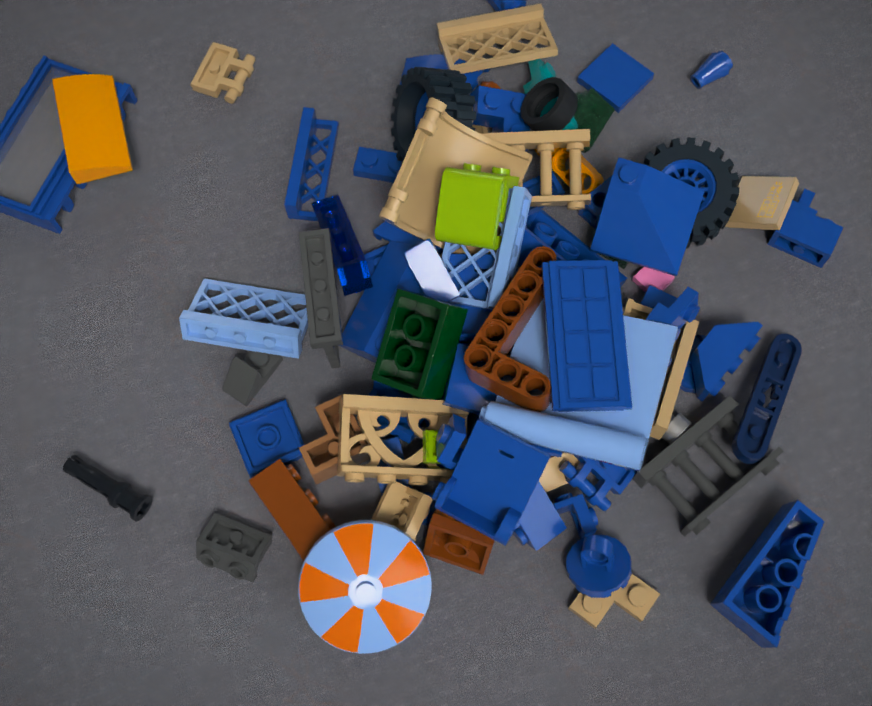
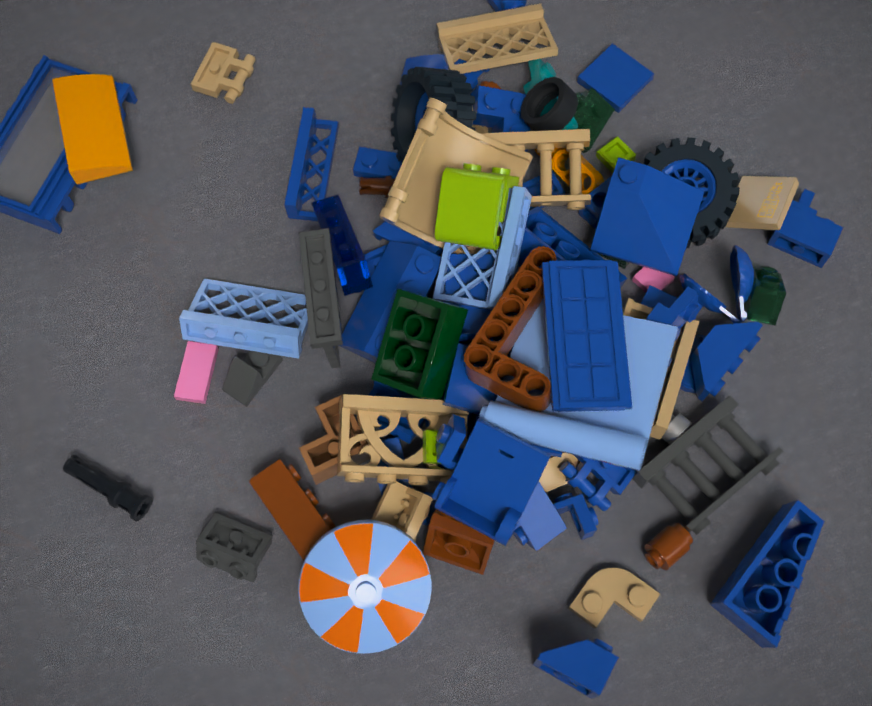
(196, 372): none -> bright pink tile
(267, 437): blue tile -> none
(376, 186): none -> reddish brown pin
(431, 272): slope -> none
(580, 665): none -> blue slope
(598, 565): blue tile -> none
(611, 151): none -> lime tile
(668, 546): none -> dark orange brick
(713, 68): blue cone -> none
(742, 280): none -> blue animal
(758, 421): dark blue piece -> none
(766, 296): none -> clear green slope

